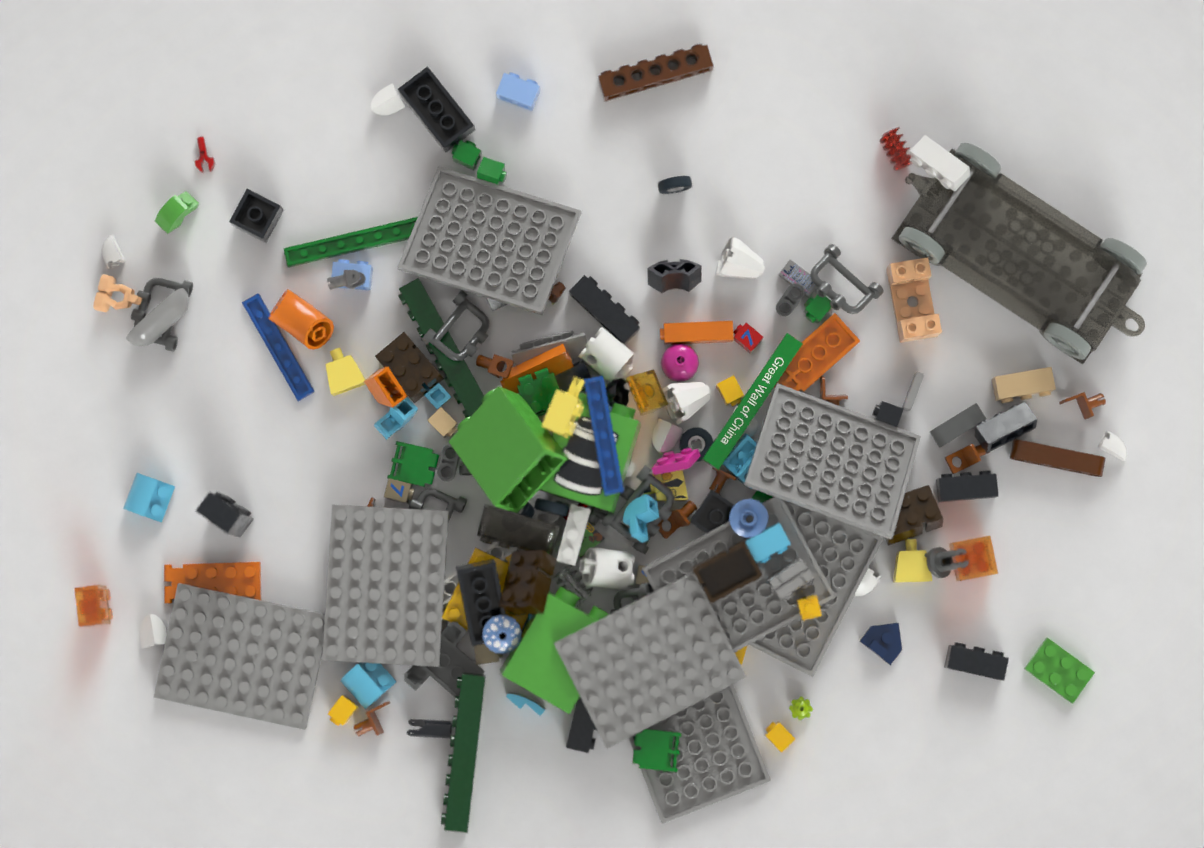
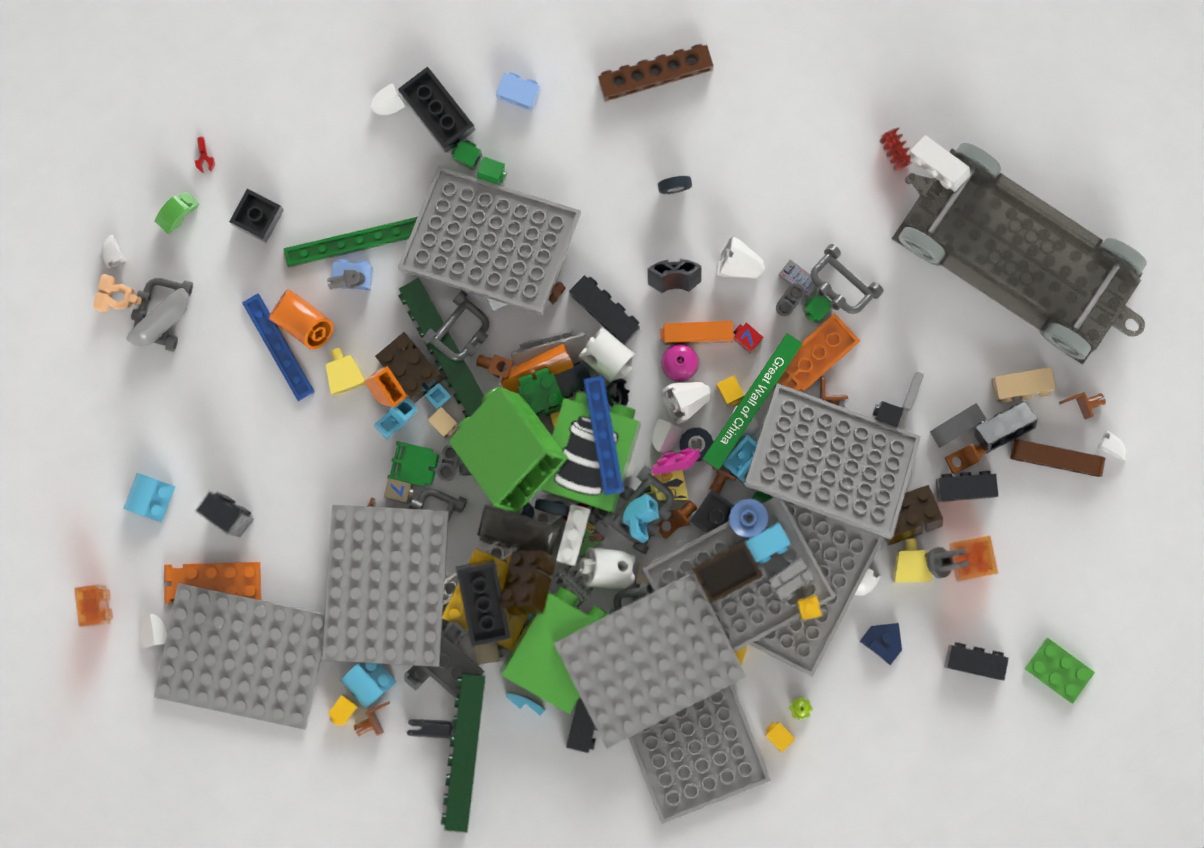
(501, 624): medium blue dish -> none
(564, 410): light yellow brick -> none
(646, 392): clear yellow slope -> none
(656, 750): green plate -> none
(911, 280): light nougat plate -> none

